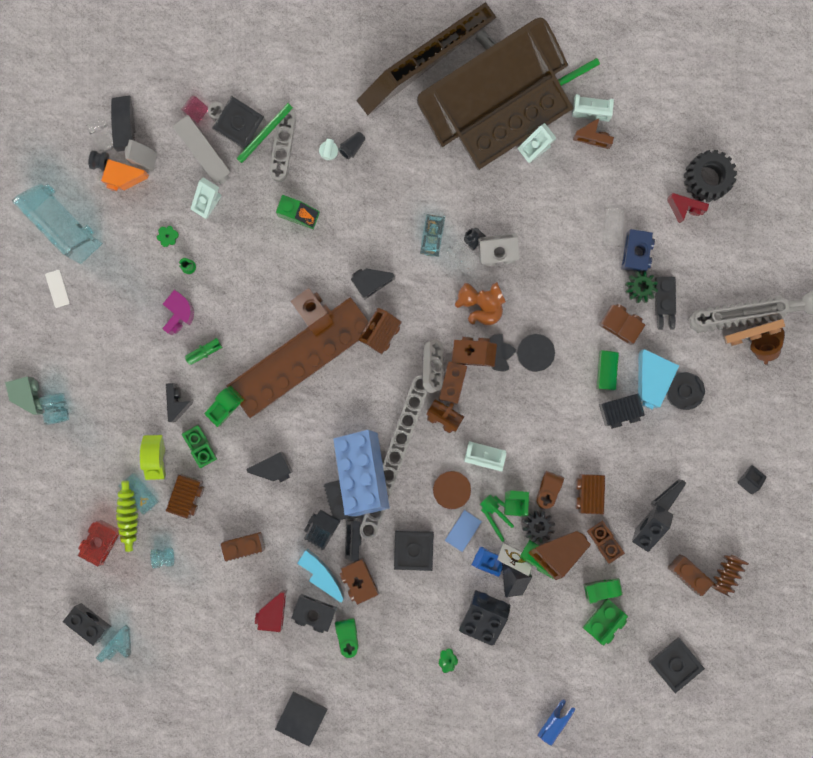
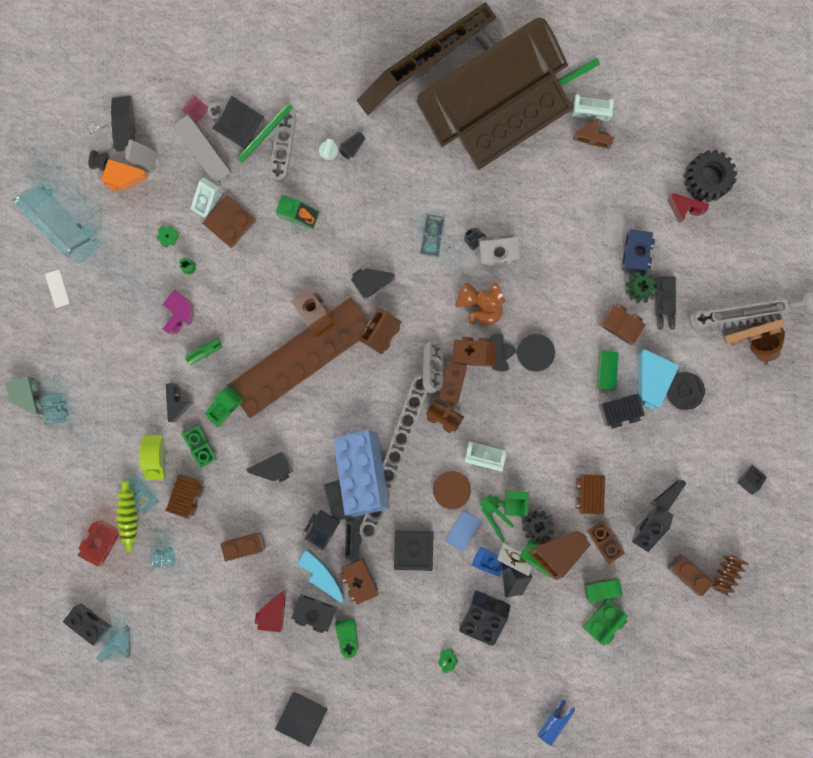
(229, 221): none -> reddish brown plate
(537, 143): light aqua slope -> none
(551, 486): reddish brown piece -> none
(676, 665): black tile -> none

